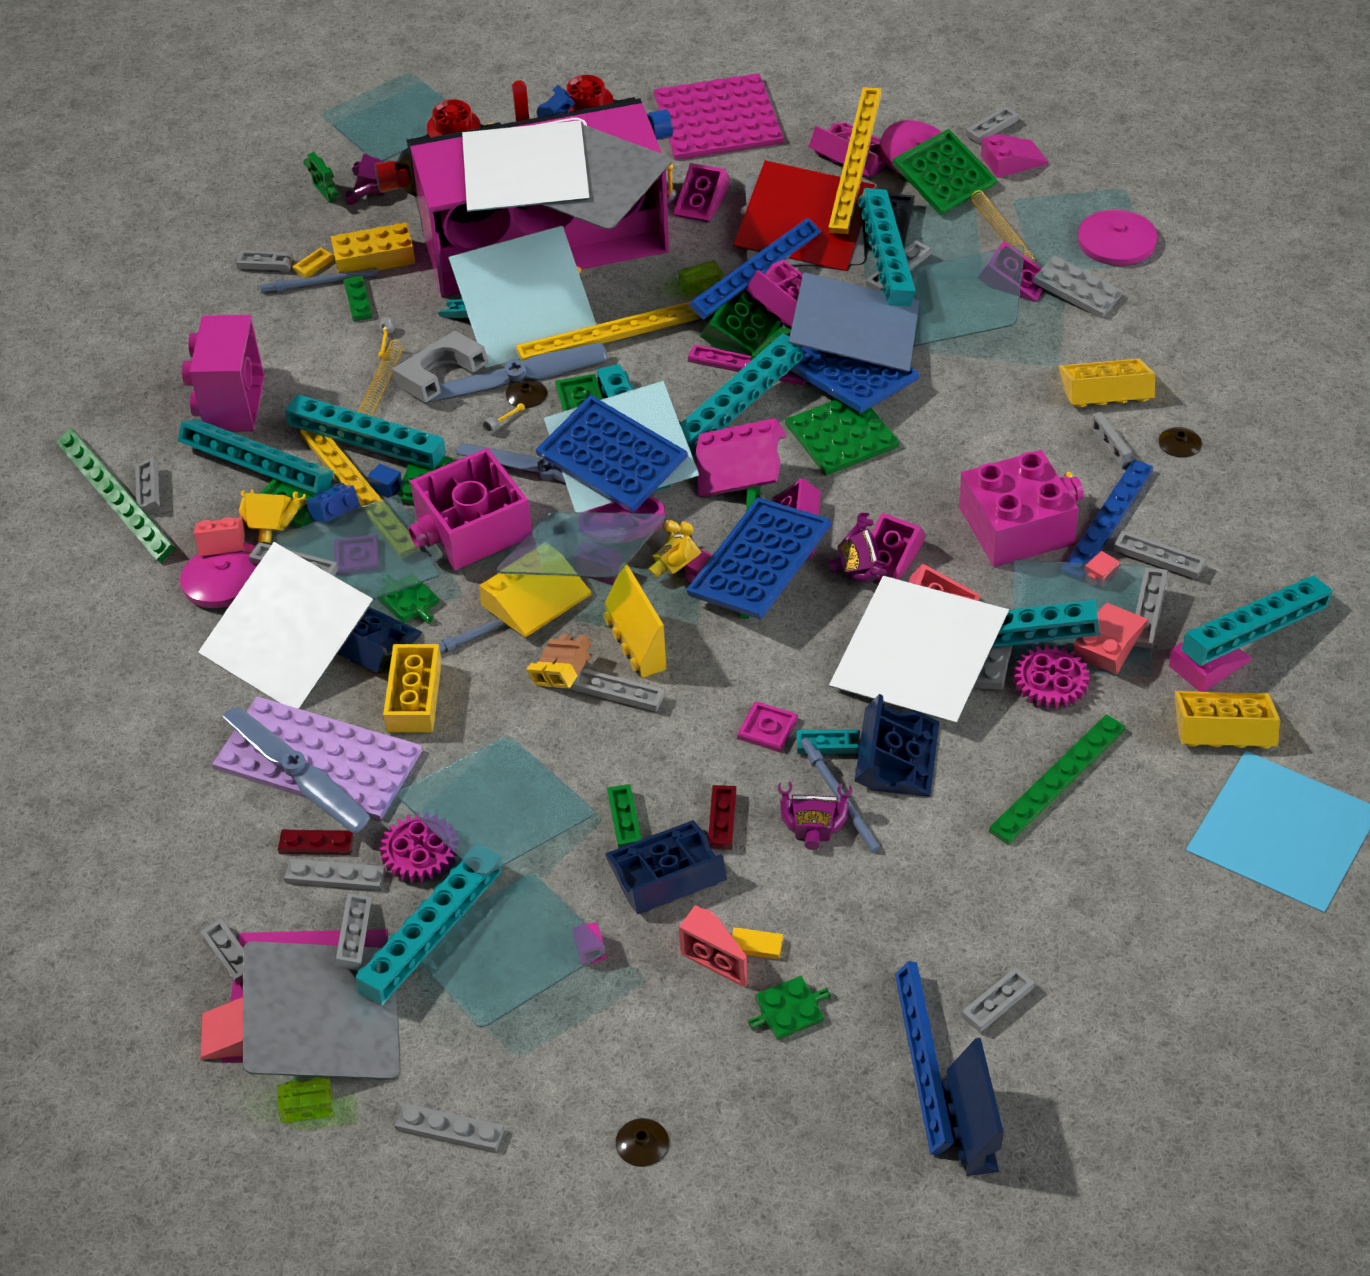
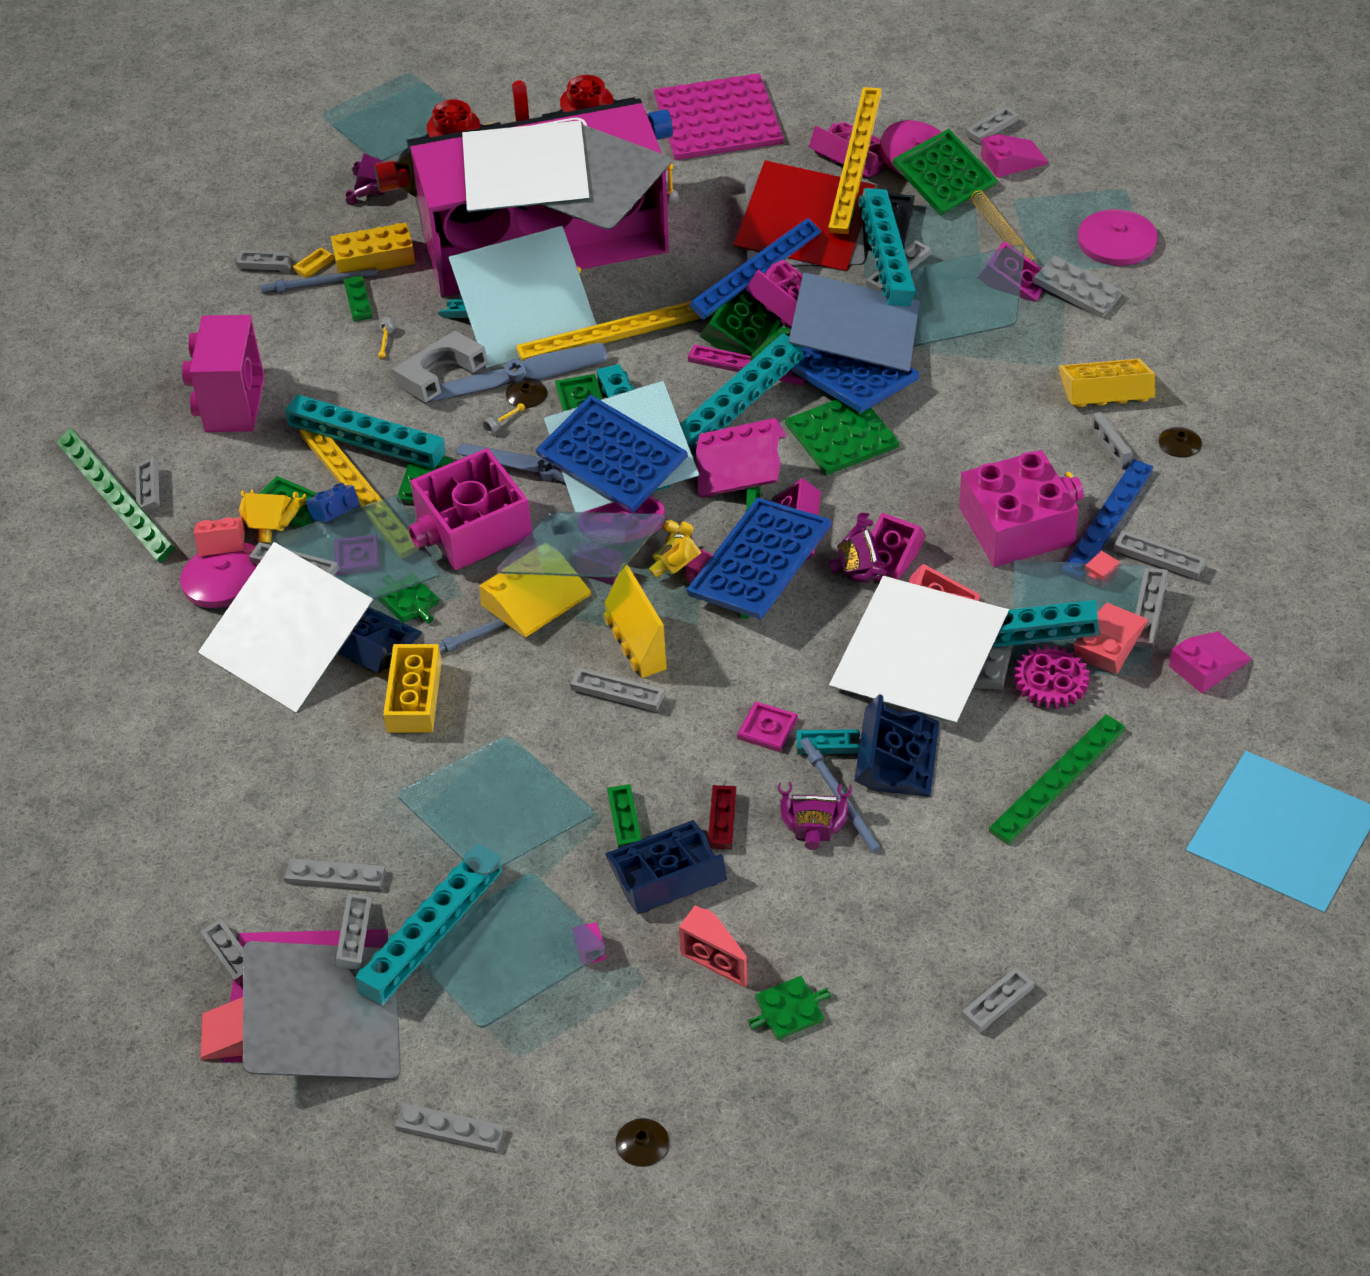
(255, 456): teal brick -> none
(305, 1100): clear neon green brick -> none
(310, 780): sand blue piece -> none
(316, 842): dark red plate -> none
(321, 176): green plate -> none
(357, 759): lavender plate -> none
(375, 377): yellow piece -> none
(385, 480): blue brick -> none
(412, 843): dark pink gear -> none
(558, 103): blue leg -> none
(560, 661): hips -> none
(699, 278): clear neon green brick -> none
(702, 192): dark pink slope -> none
(758, 943): yellow tile -> none
(924, 1059): blue plate -> none
(974, 1111): dark blue piece -> none
(1226, 719): yellow slope -> none
(1256, 620): teal brick -> none

